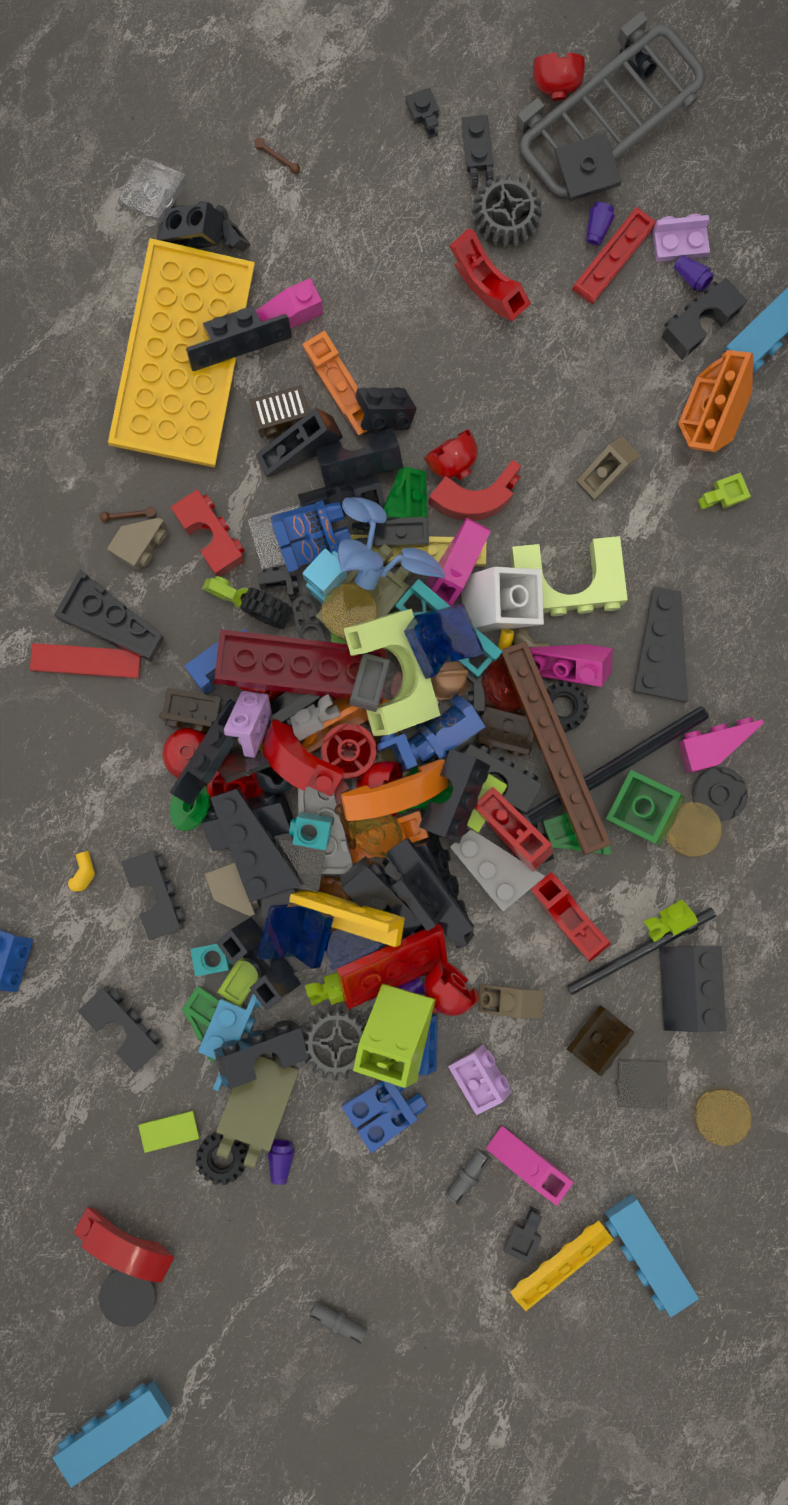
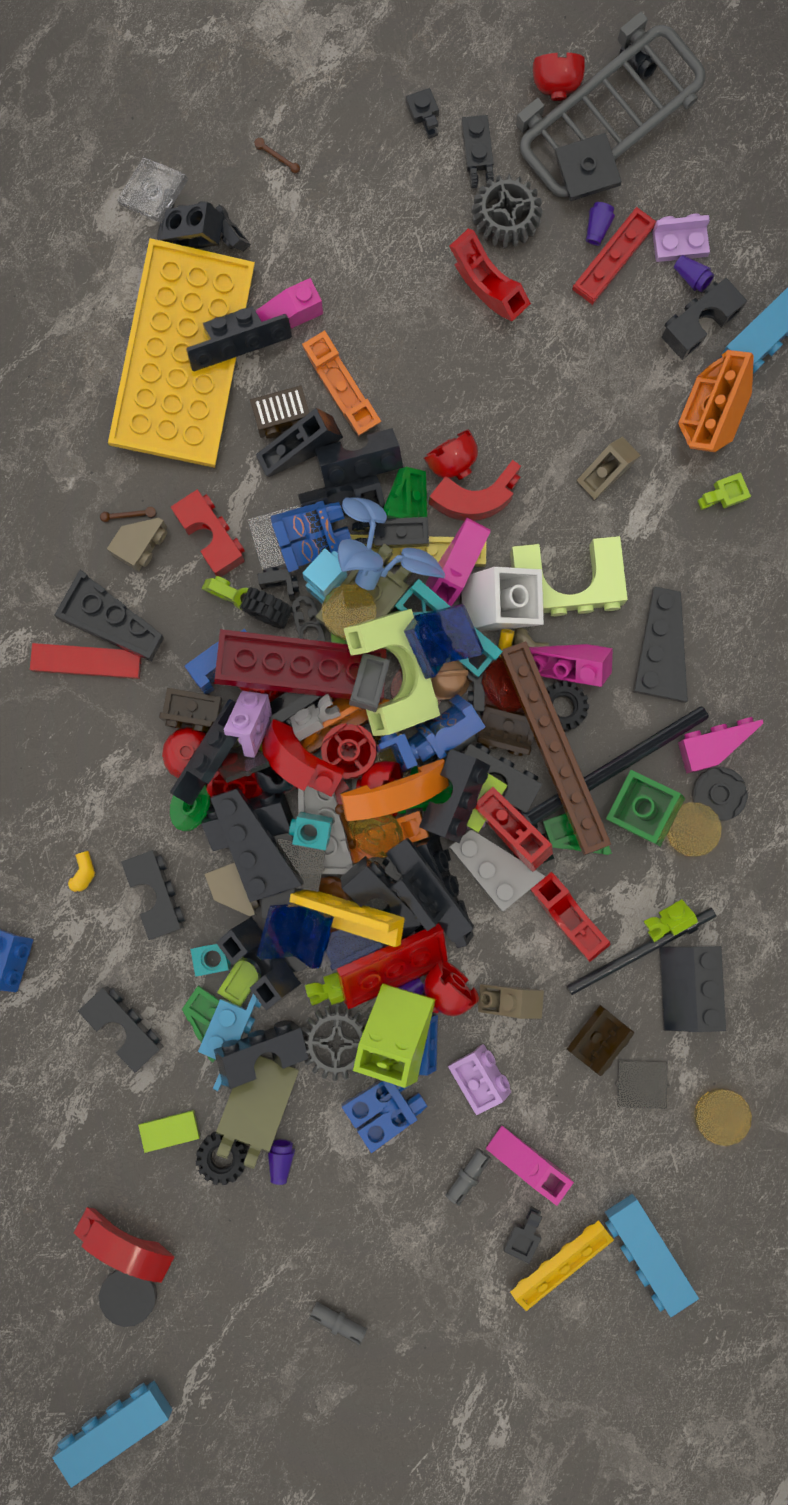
(385, 408): black bracket -> none

